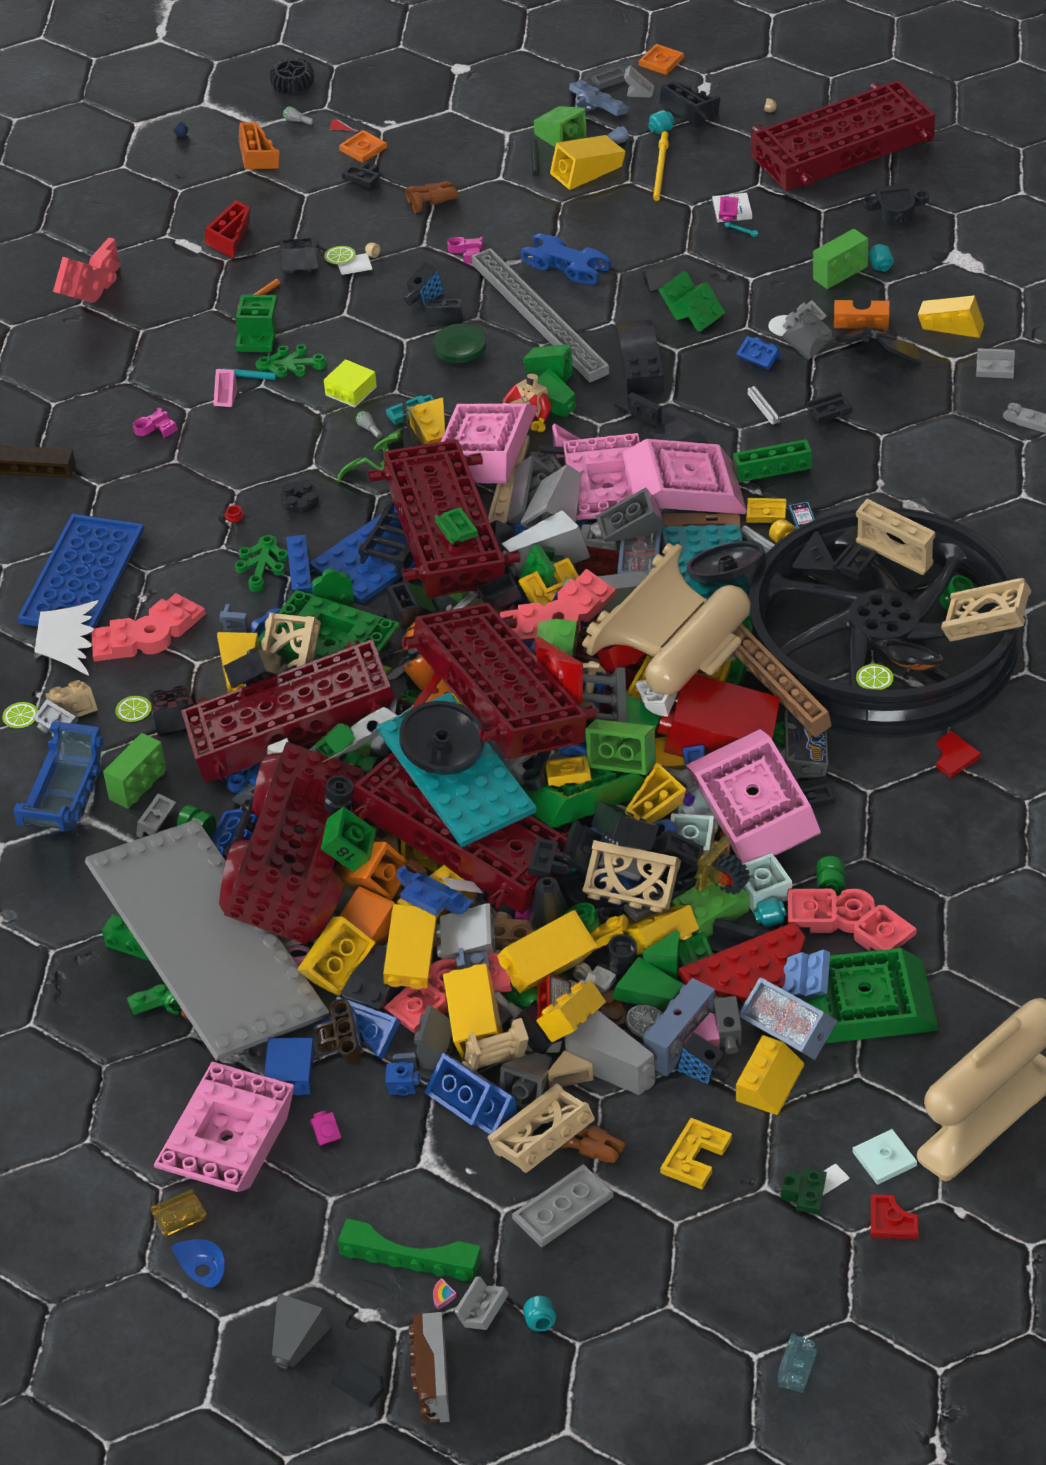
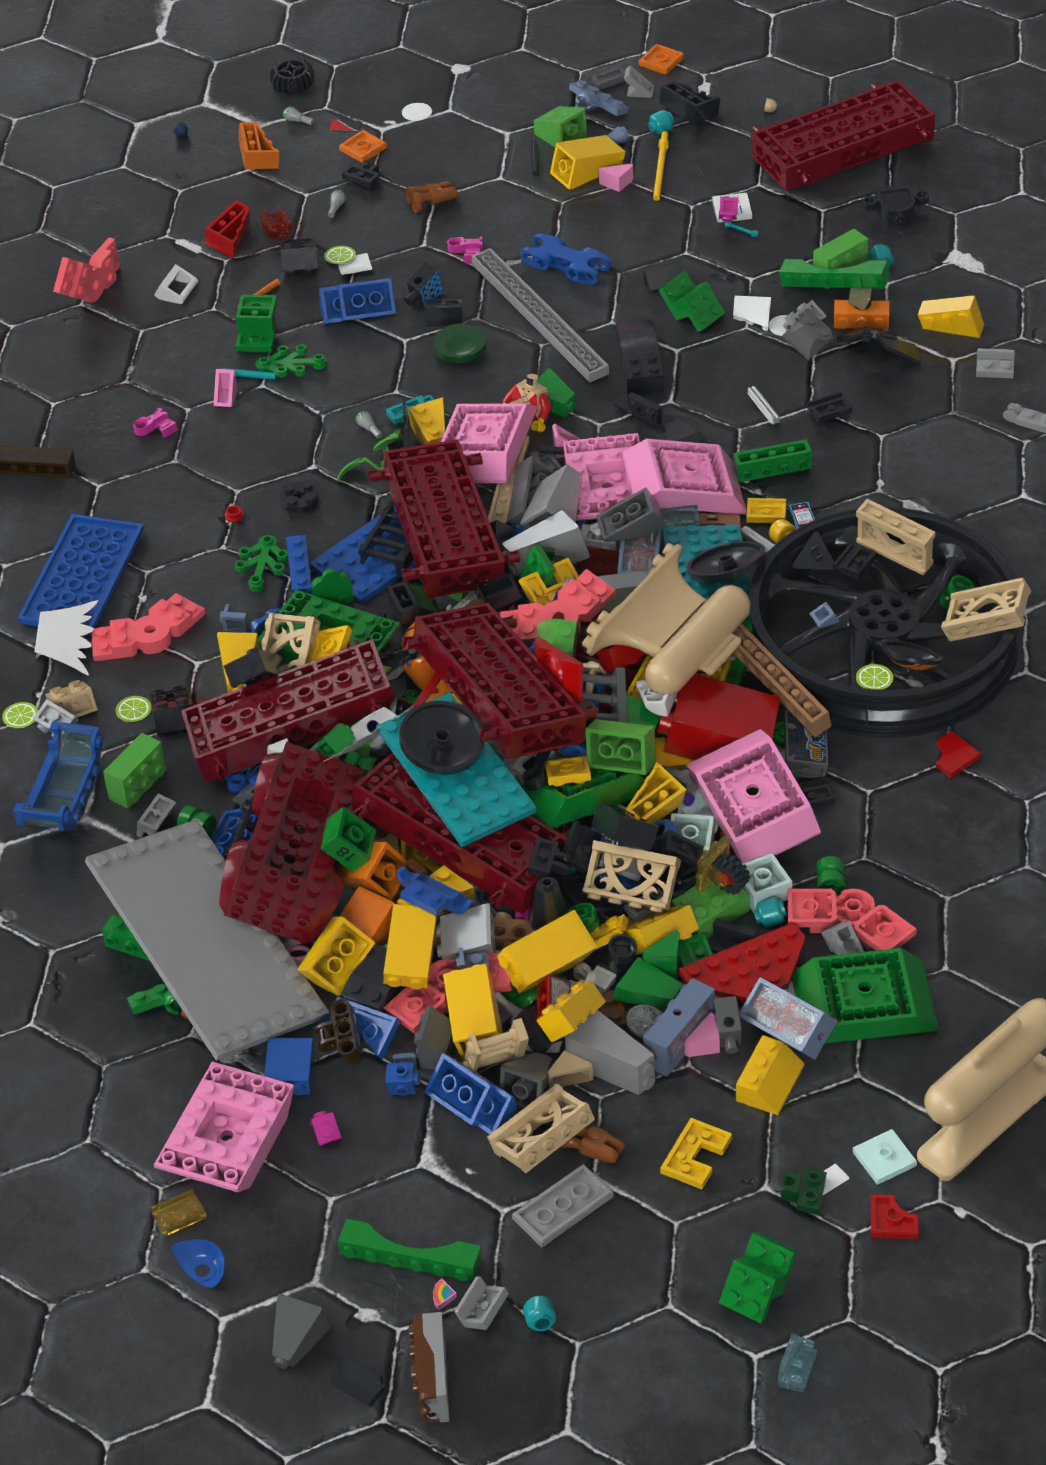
(177, 274): none -> white tile
(276, 224): none -> clear red bracket
(330, 642): none -> yellow plate
(337, 199): none -> light grey piece
(338, 794): black wheel -> none
(350, 383): neon yellow piece -> none
(357, 300): none -> blue slope
(372, 249): tan hinge -> none
(416, 111): none -> white sticker
(456, 526): green plate -> none
(462, 885): white sticker -> none
(552, 357): green slope -> none
(616, 176): none -> bright pink slope
(680, 516): none -> clear light blue hinge
(693, 753): blue plate -> none
(702, 1060): black torso -> none
(752, 310): none -> white slope
(758, 352): blue bracket -> none
(758, 1277): none -> green bracket
(807, 974): medium blue plate -> none
(824, 616): none -> sand blue slope
(842, 939): none -> light grey arch
(859, 297): none -> dark tan slope
(865, 275): none -> green arch

